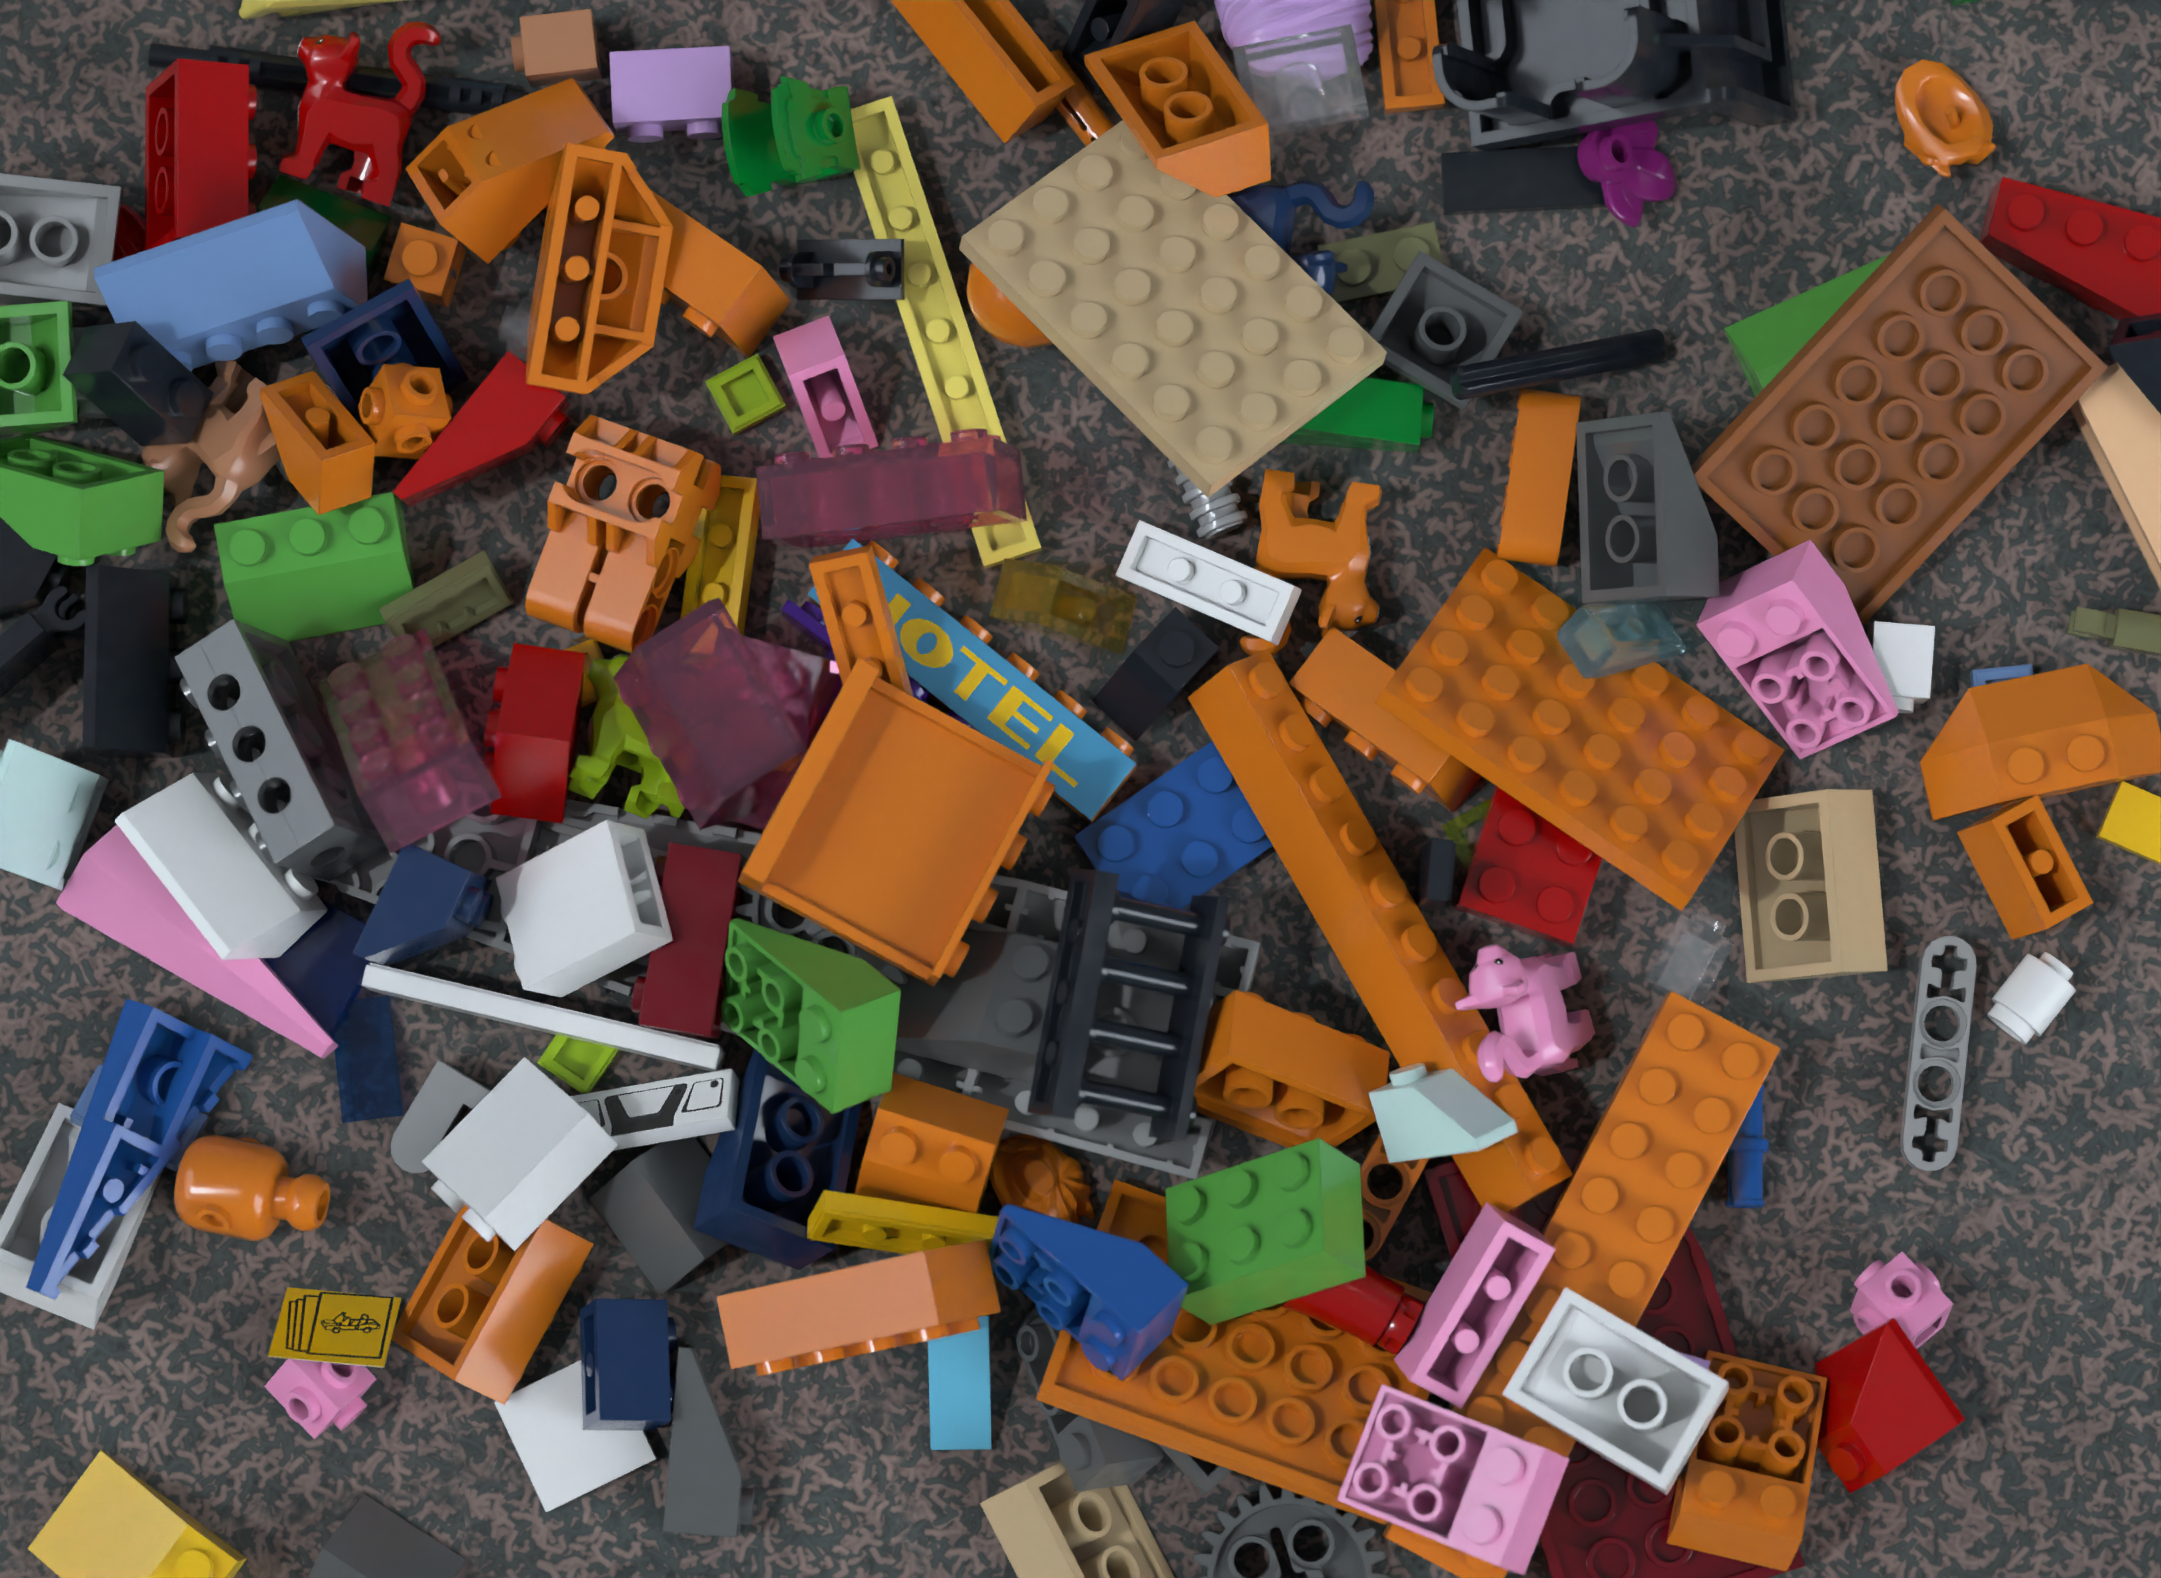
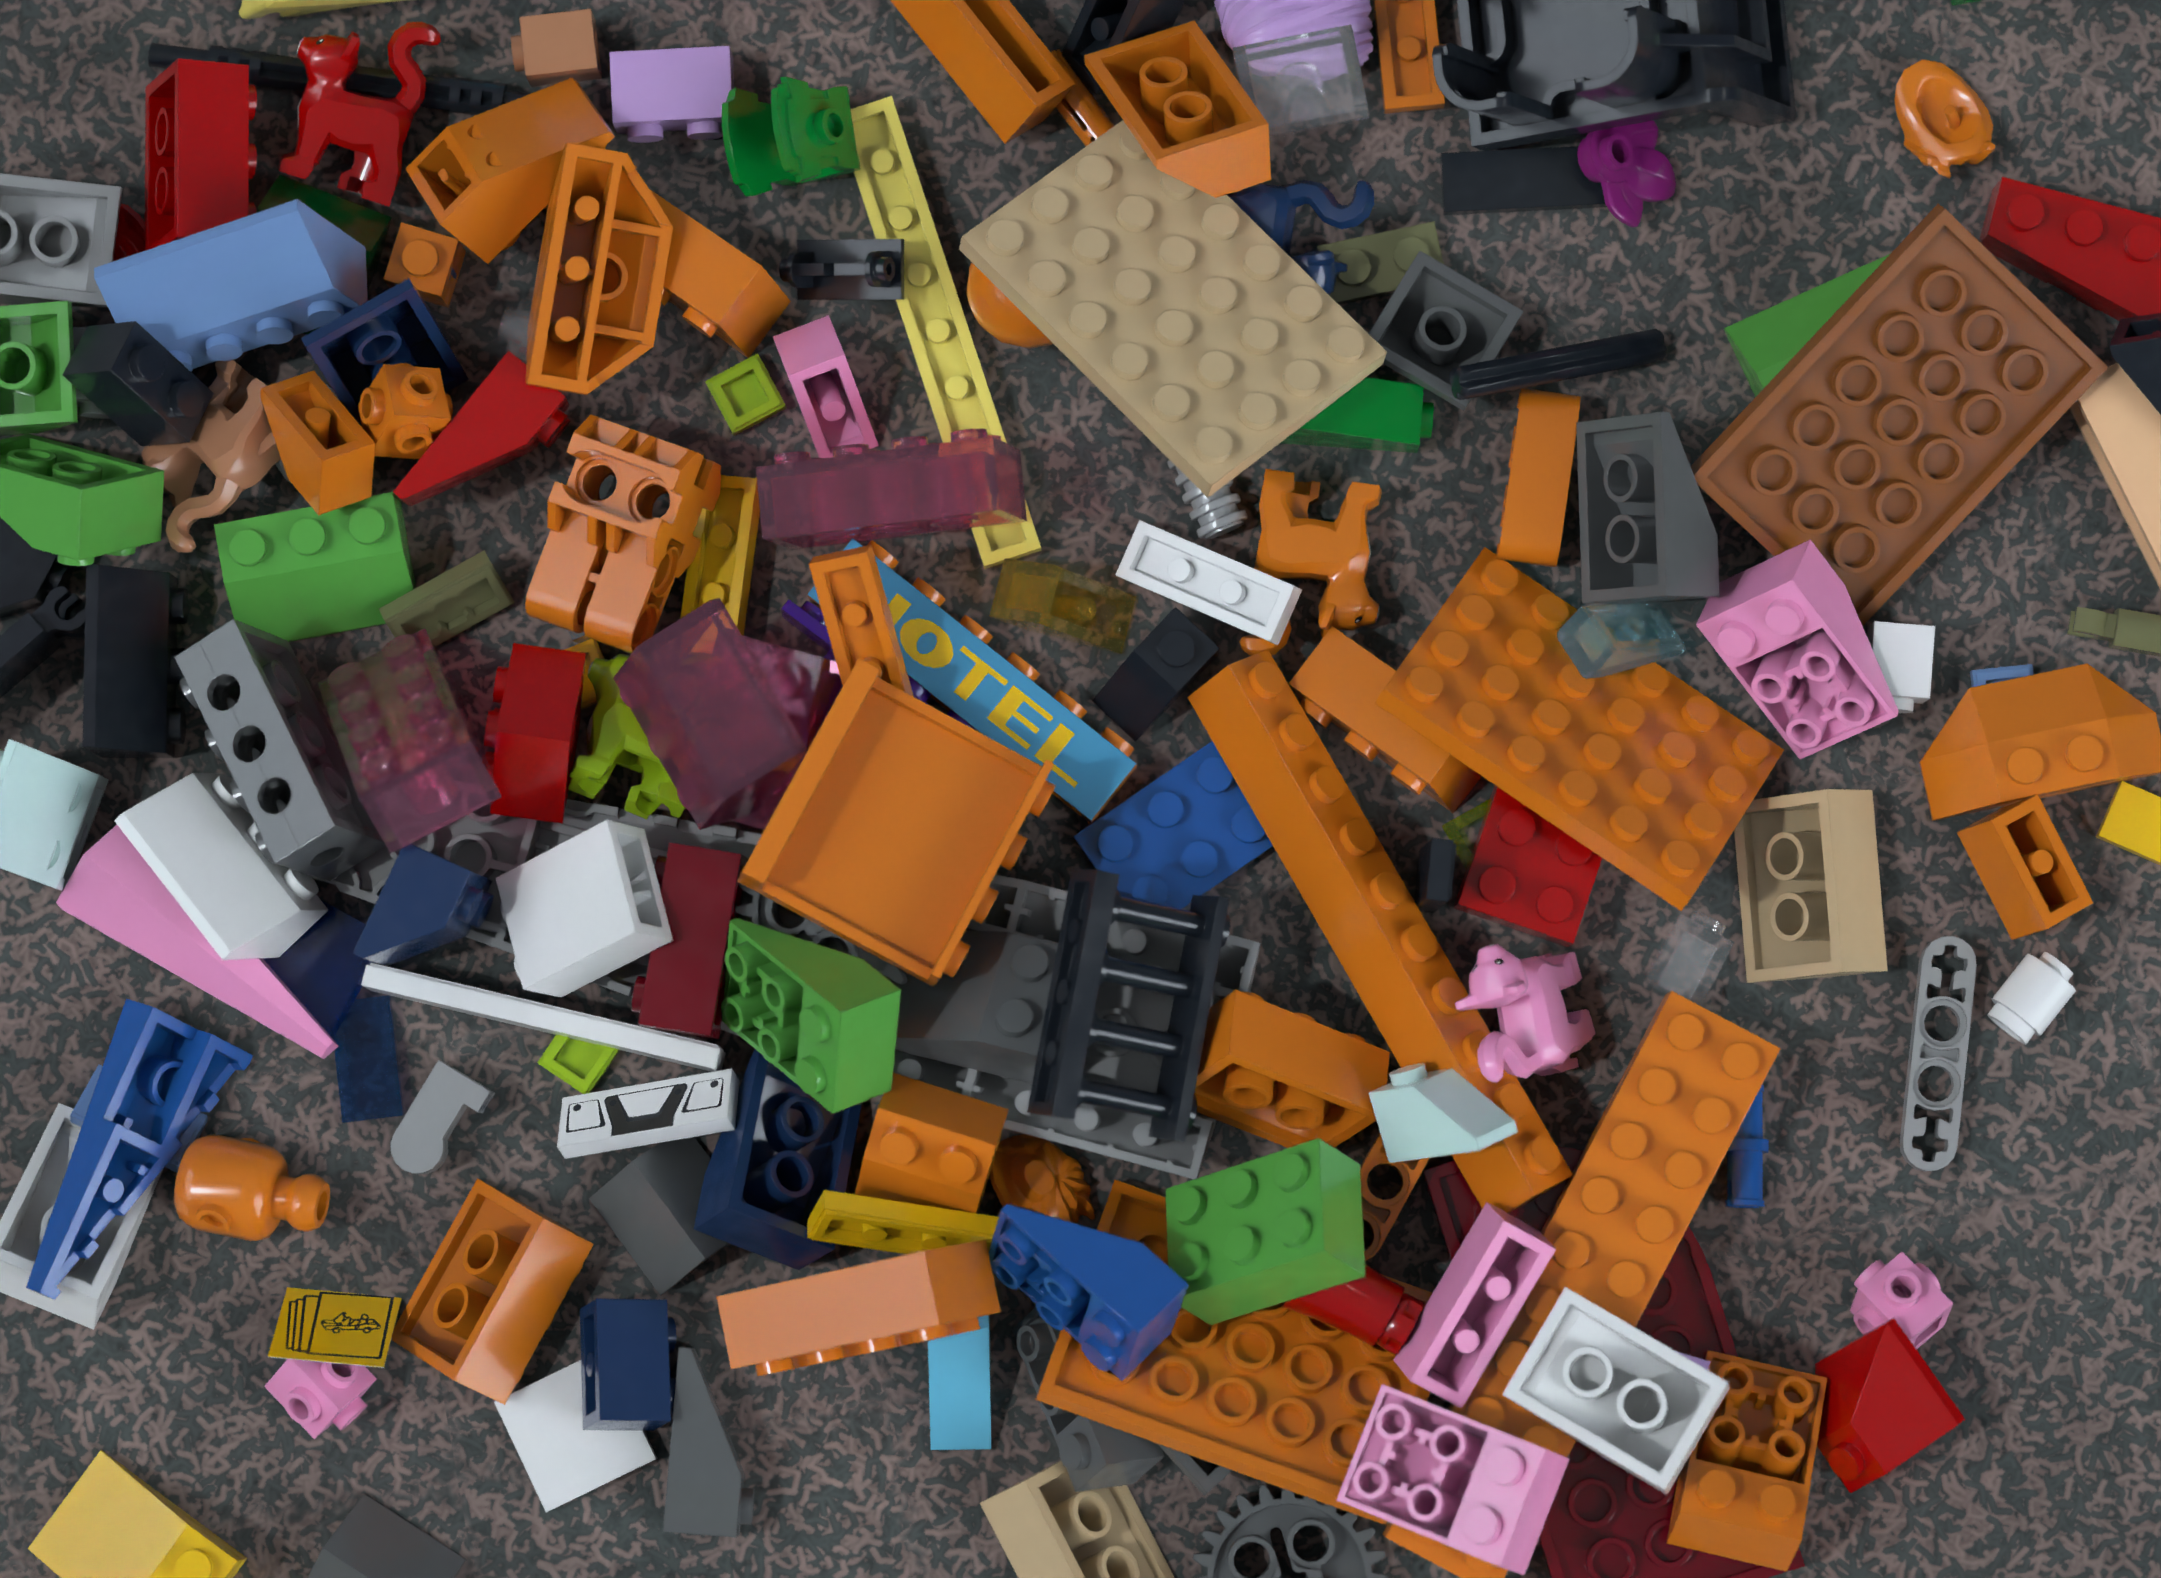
(517, 1155): white brick -> none

